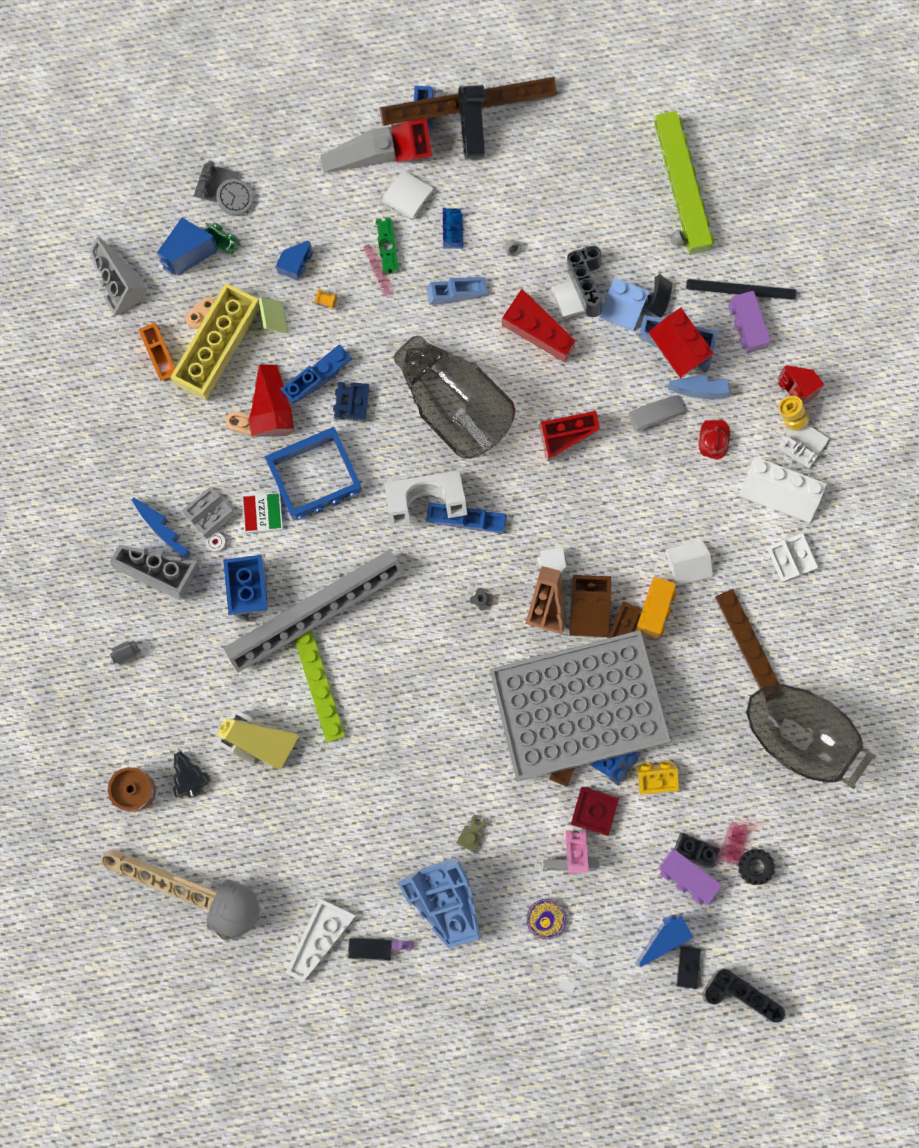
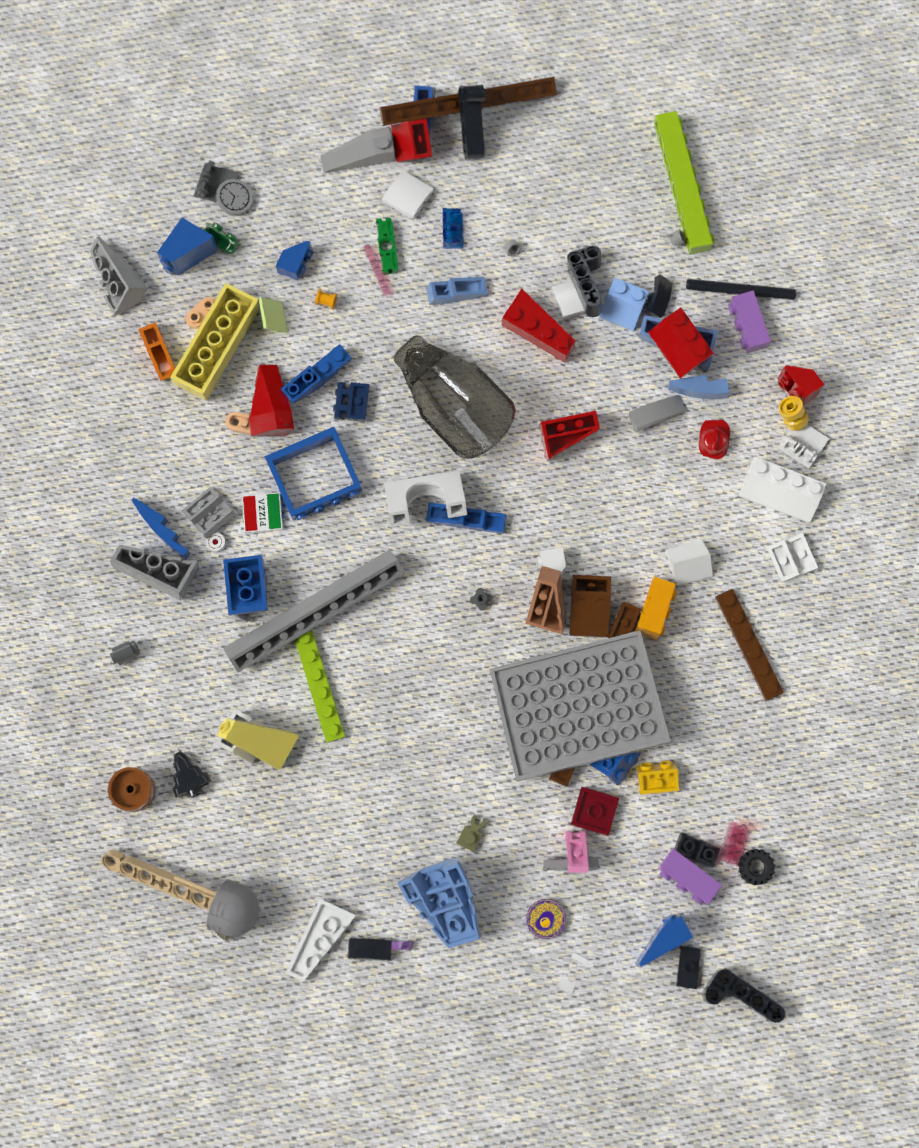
(806, 733): clear smoke windscreen -> none

